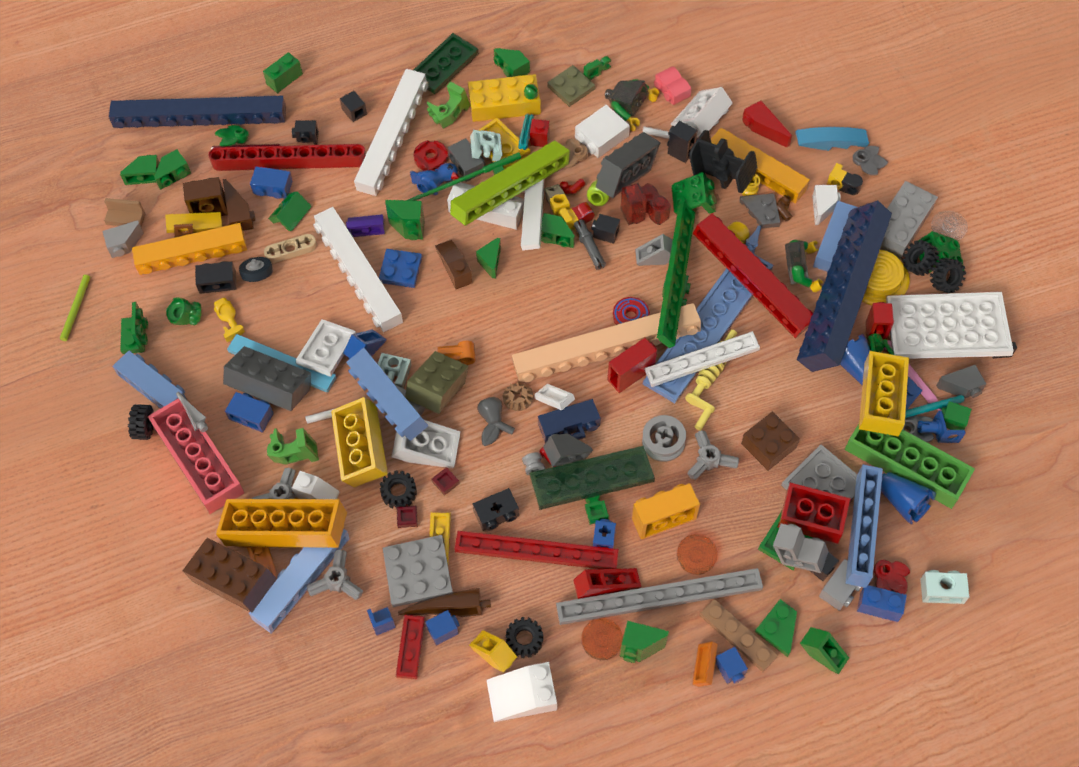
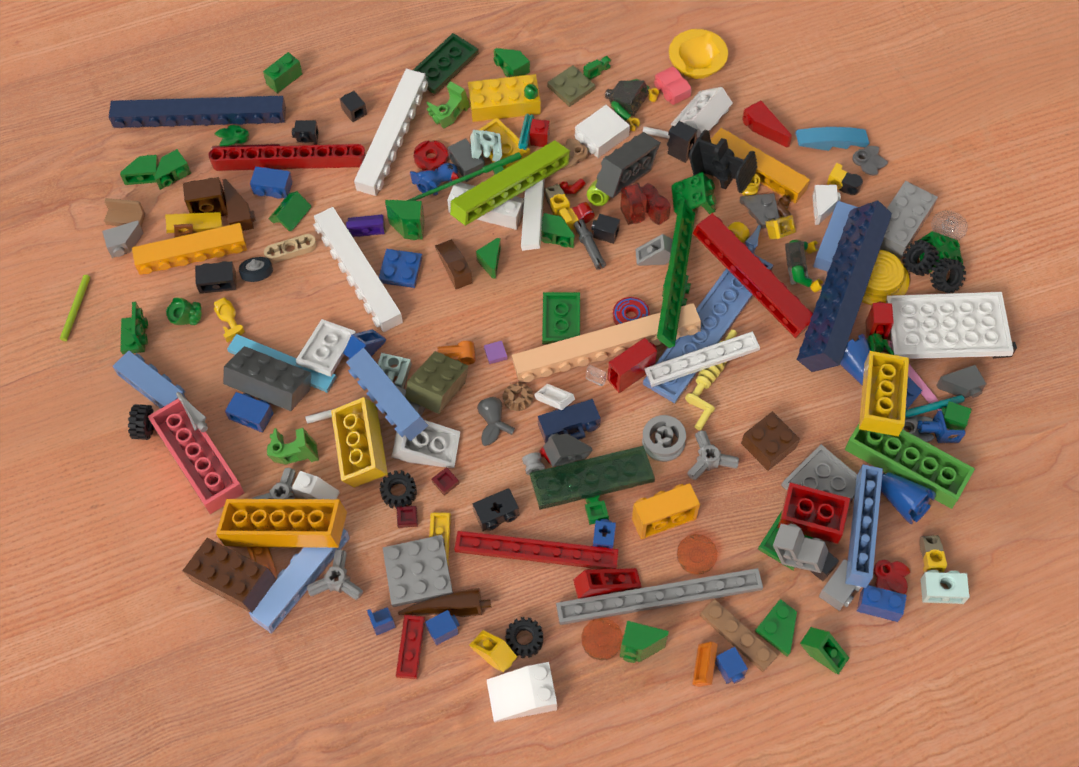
(495, 352): none -> medium lavender tile
(560, 316): none -> green plate
(595, 375): none -> clear tile
(698, 53): none -> yellow piece
(780, 227): none -> yellow slope
(932, 553): none -> leg

